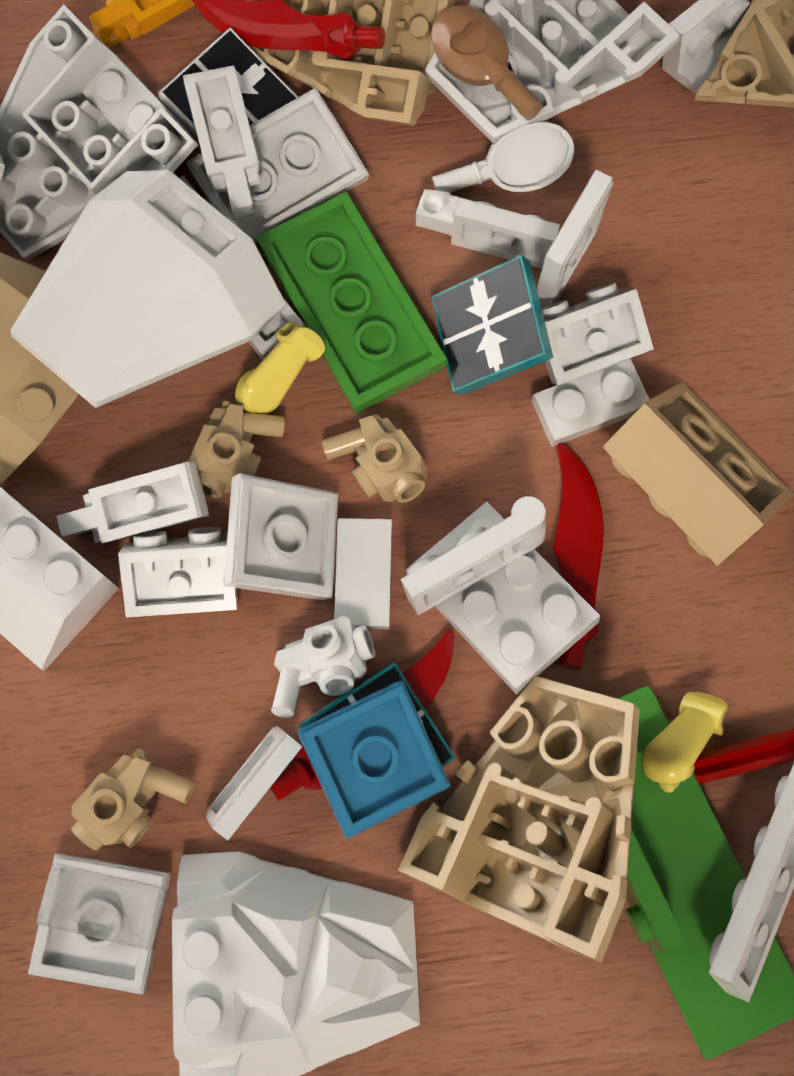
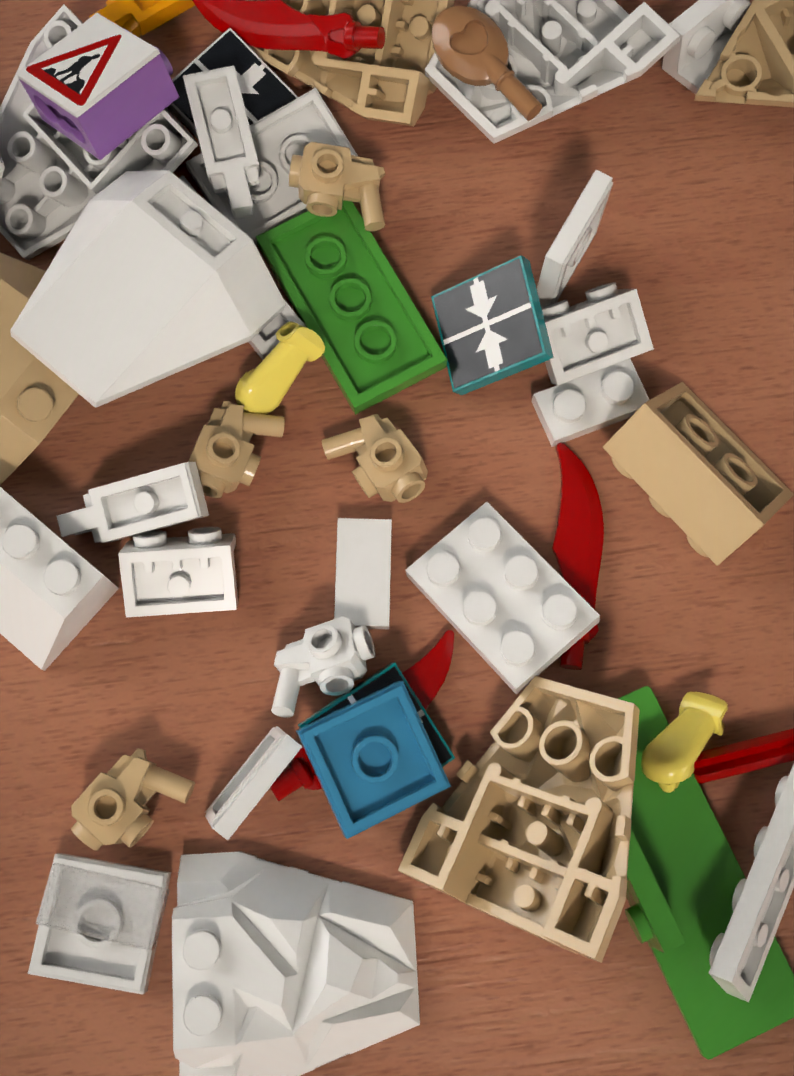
(99, 85): none -> piece
(281, 538): white tile -> none
(330, 175): none -> tan piece
(476, 556): white plate -> none
(486, 227): white hinge -> none
(517, 161): white piece -> none

